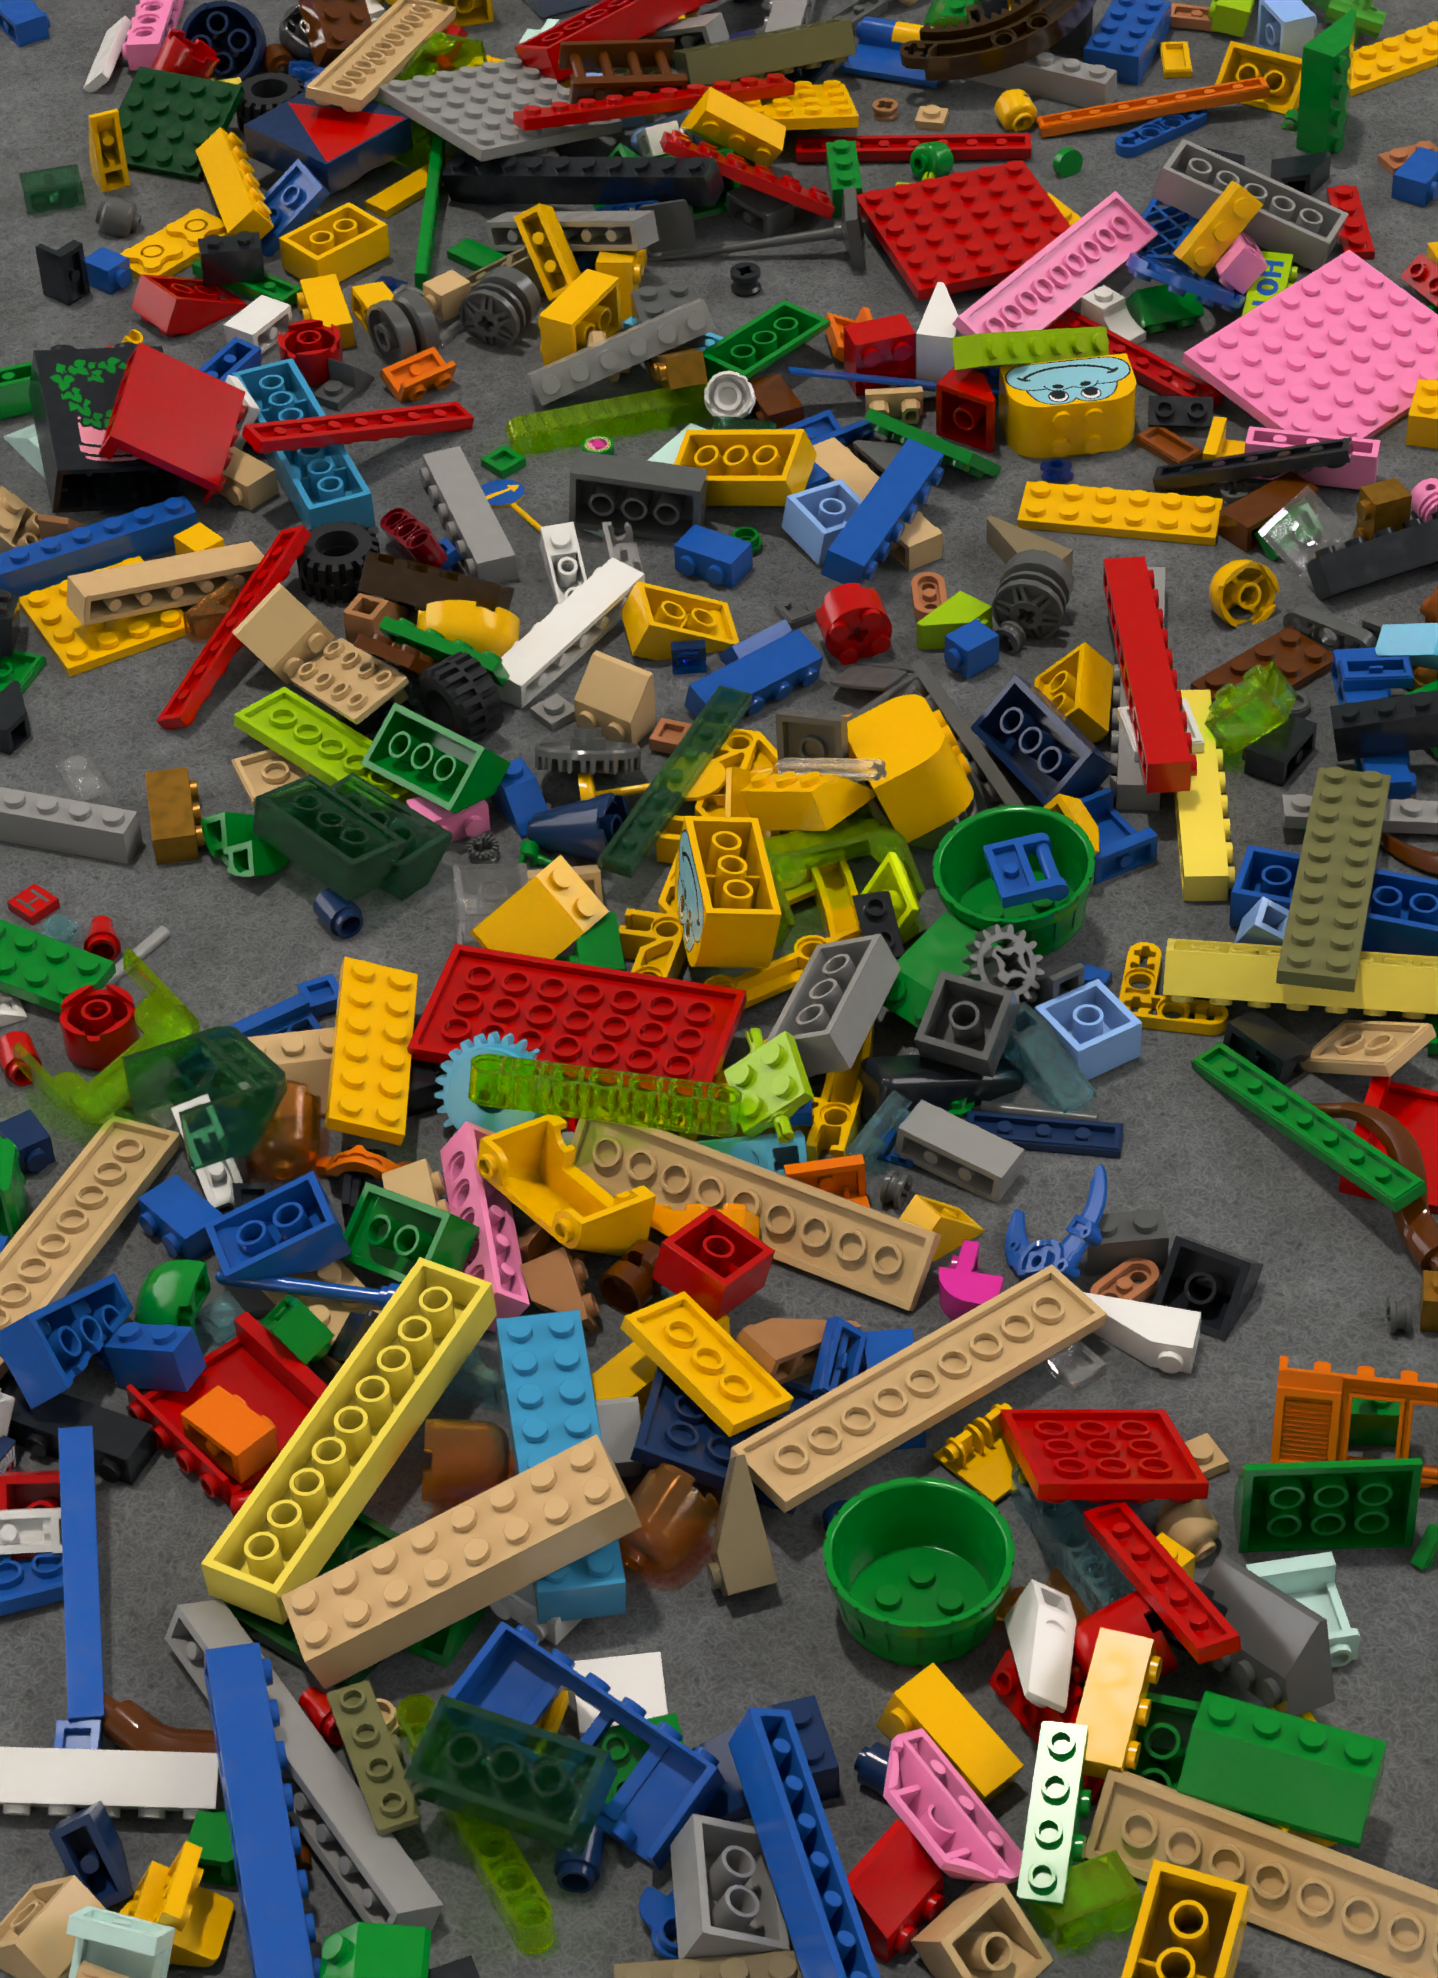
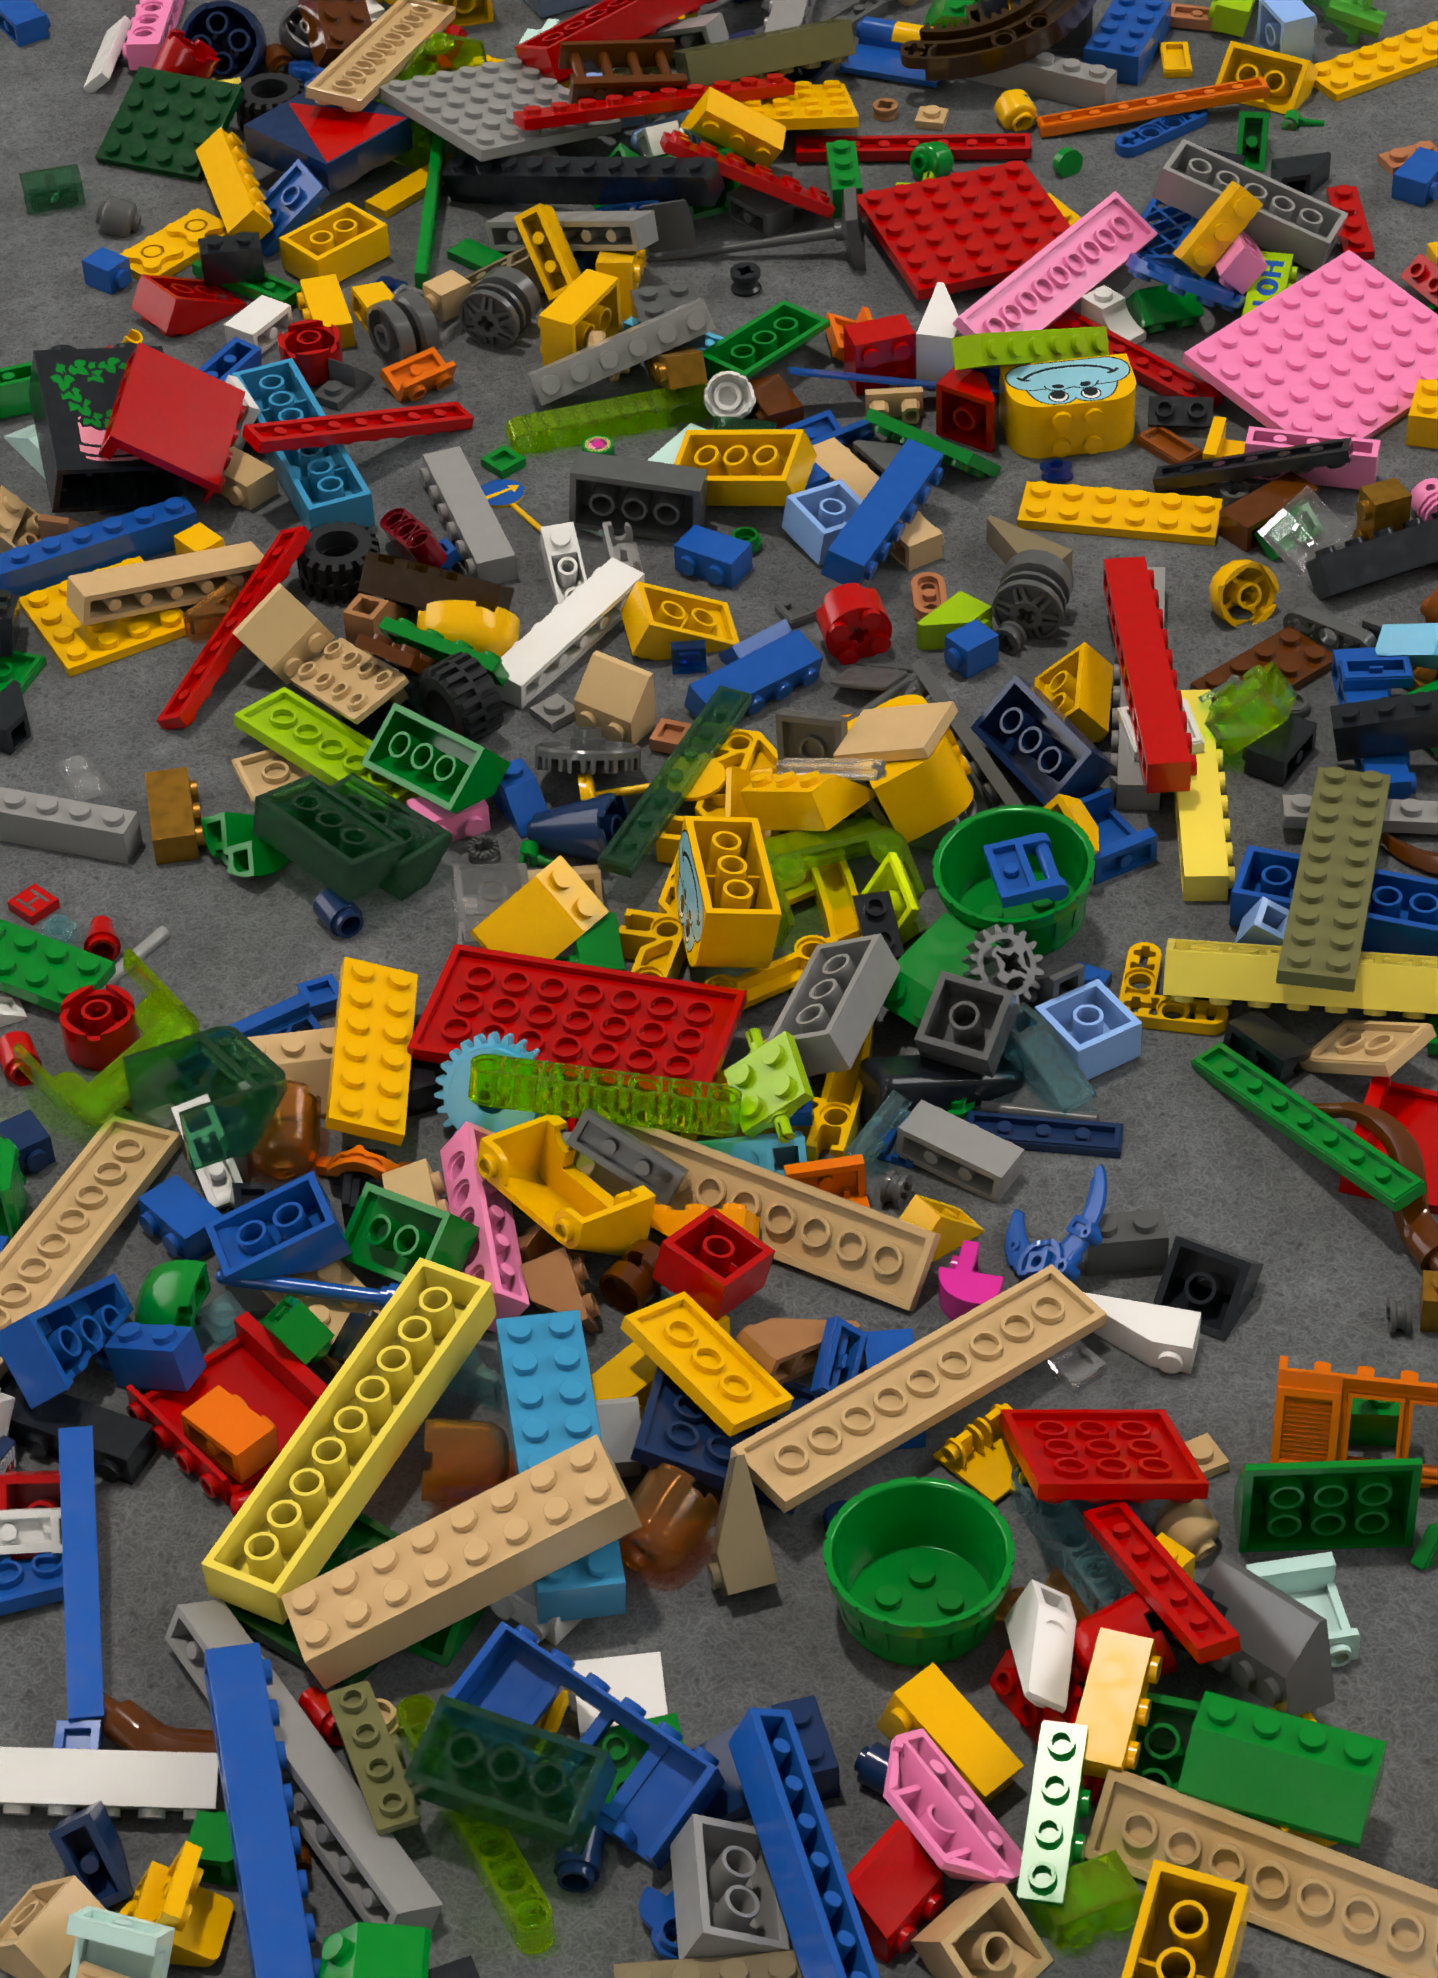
(63, 272): black panel -> none
(107, 151): yellow slope -> none
(626, 1156): none -> dark grey plate
(897, 732): none -> tan tile
(1120, 1280): nougat plate -> none
(1234, 679): none -> clear light blue hinge
(1253, 139): none -> green slope
(1326, 87): green slope -> none

